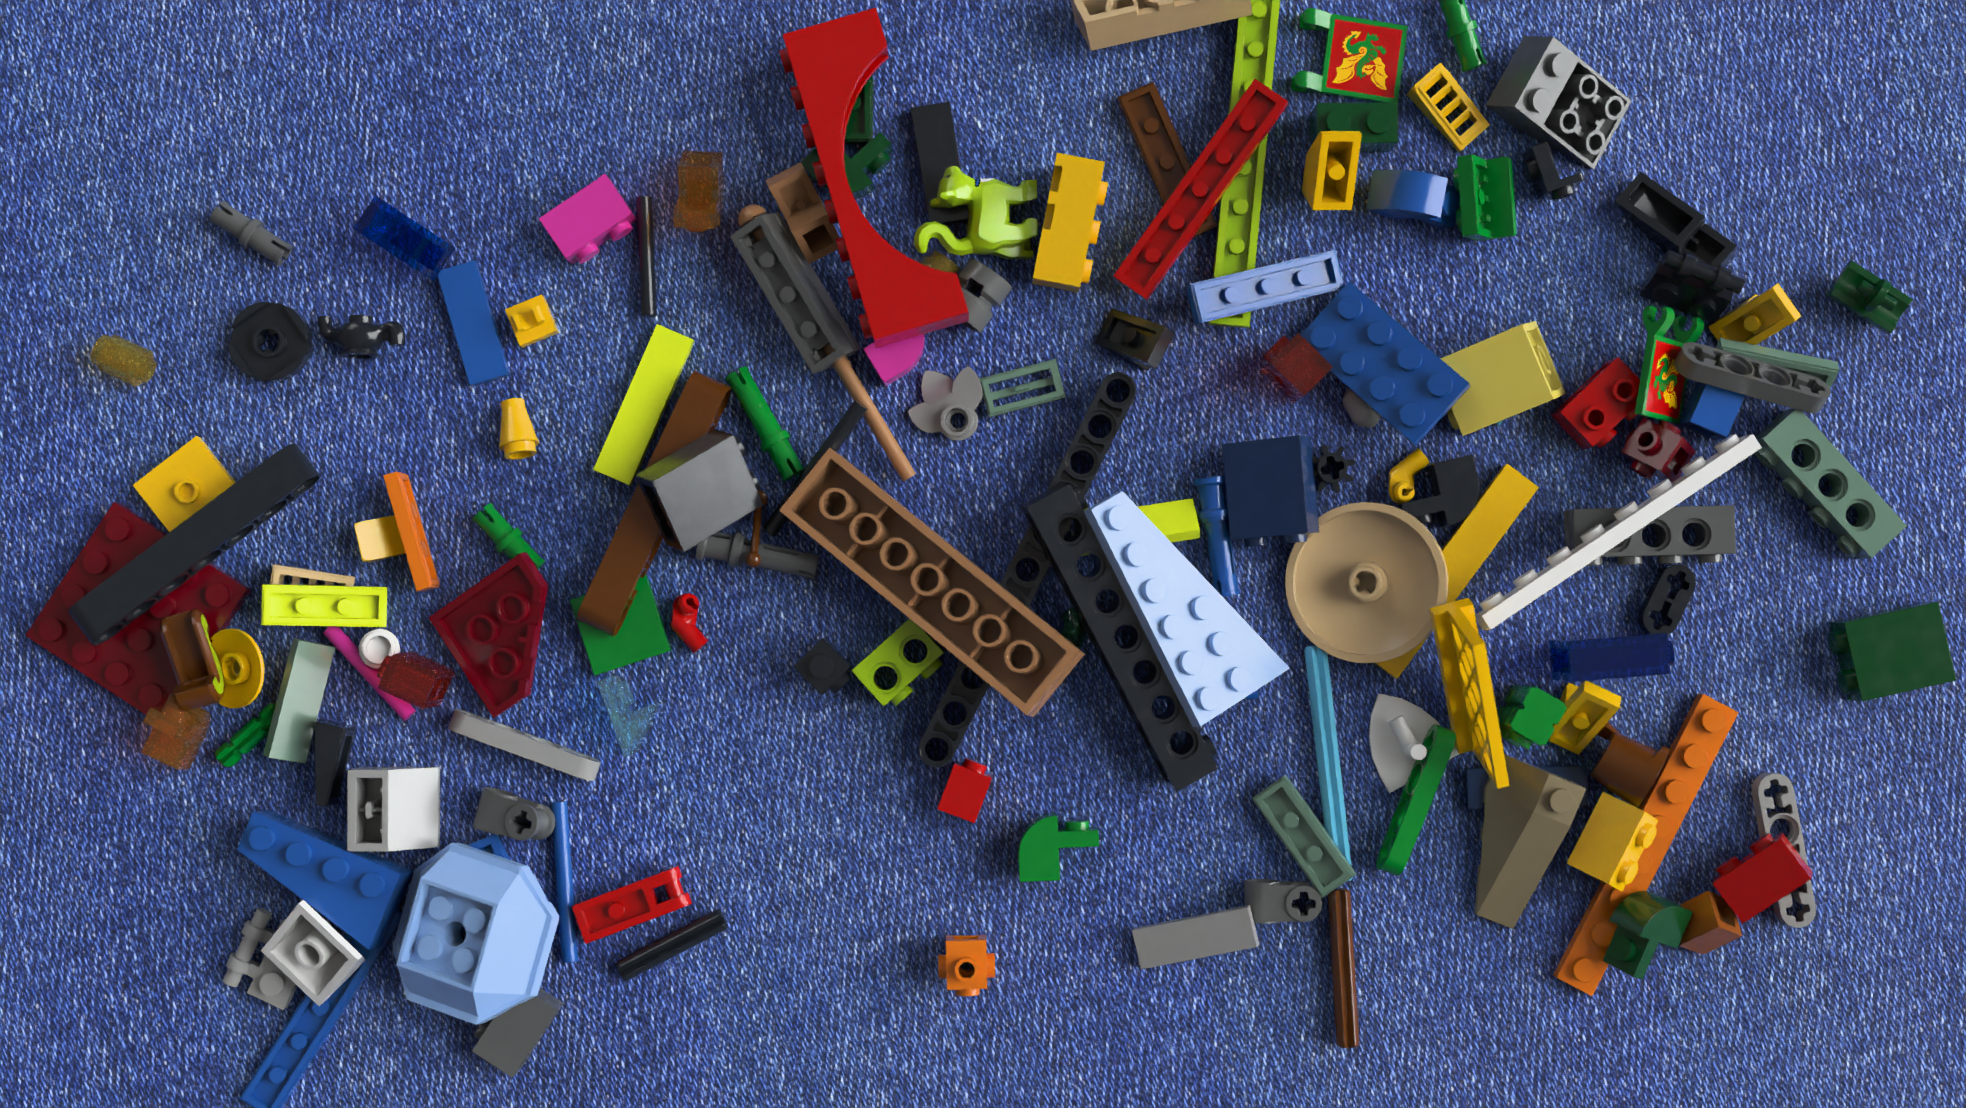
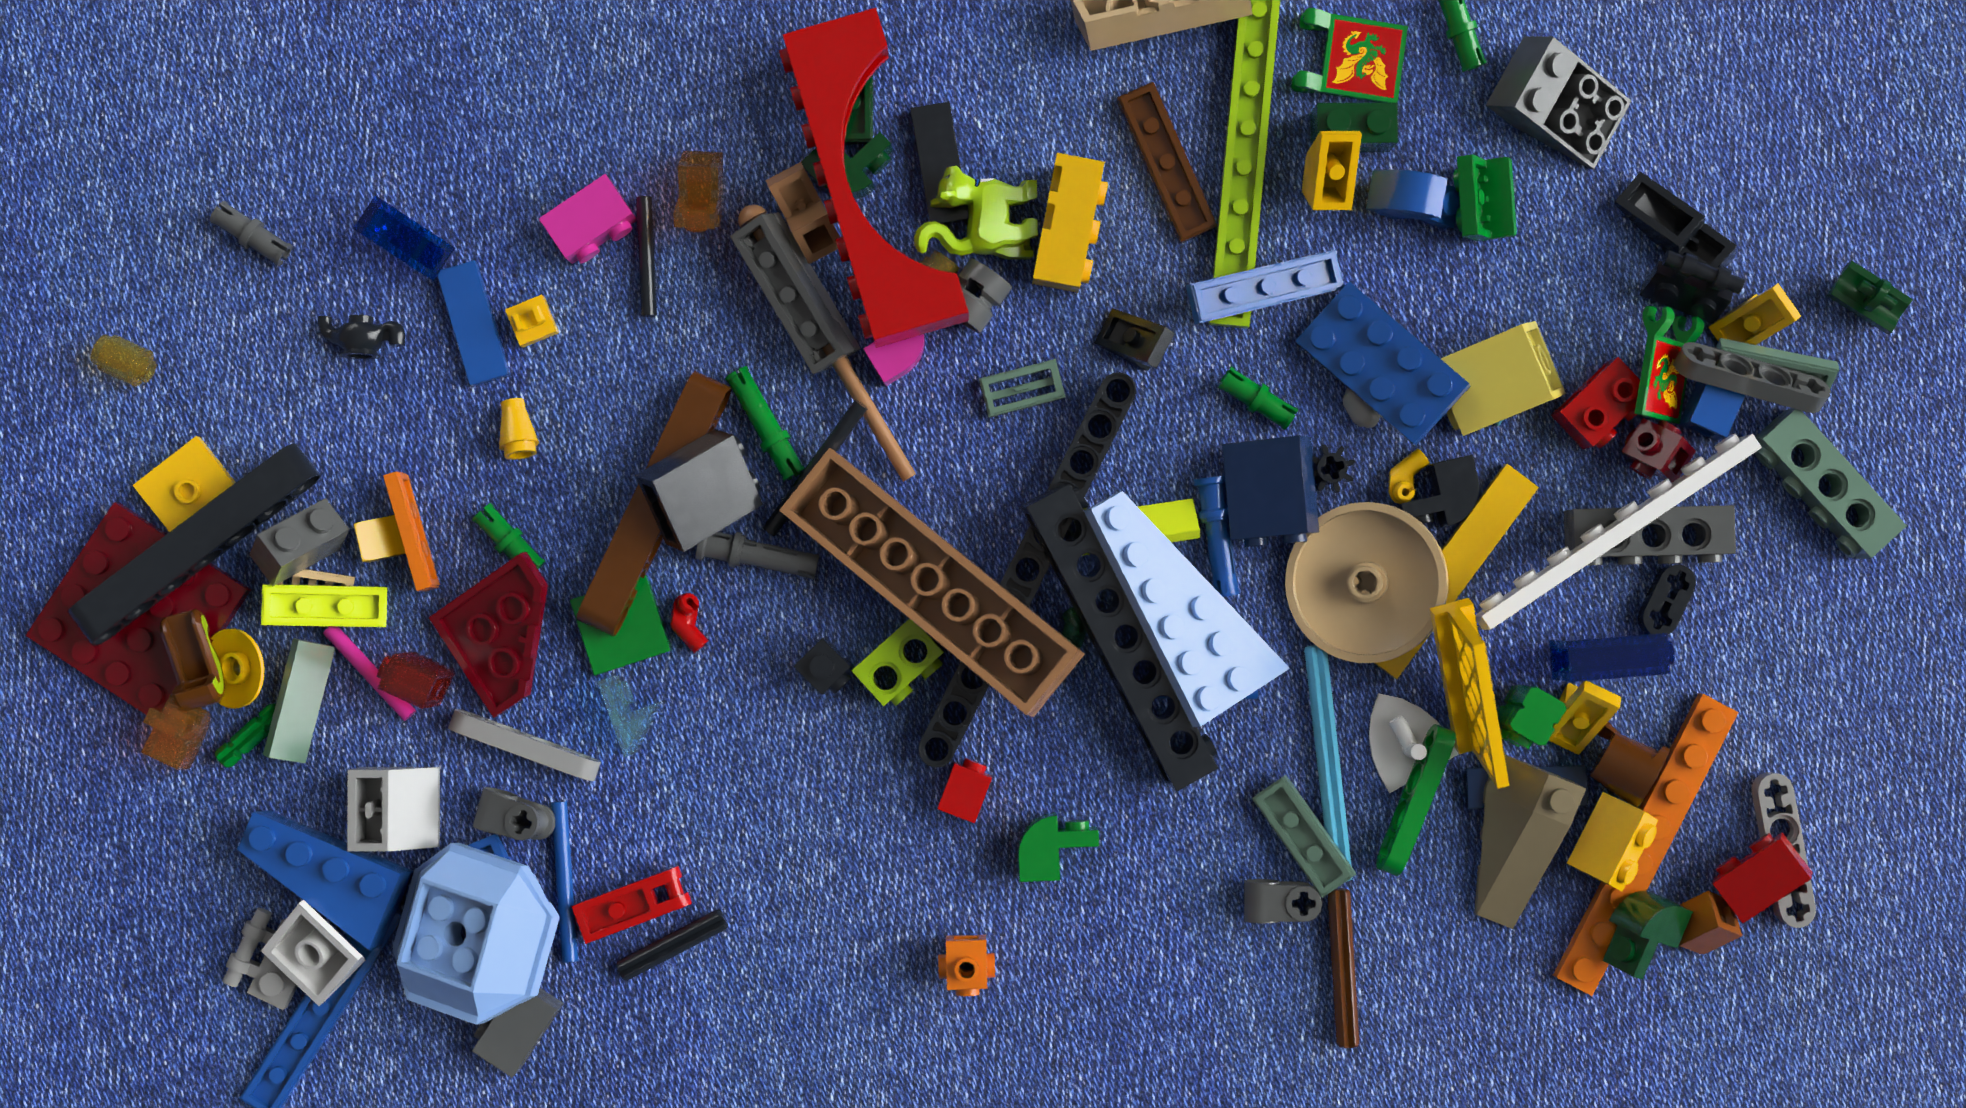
(248, 337): black plate -> none
(299, 542): none -> dark grey brick
(332, 753): black slope -> none
(376, 646): white plate -> none
(644, 405): neon yellow tile -> none
(753, 559): reddish brown hinge -> none
(945, 399): light grey plate -> none
(1195, 937): light grey tile -> none
(1201, 189): red plate -> none
(1257, 398): none -> green pin
(1294, 366): clear red brick -> none
(1459, 98): yellow slope -> none
(1541, 171): black bracket -> none
(1891, 651): dark green brick -> none

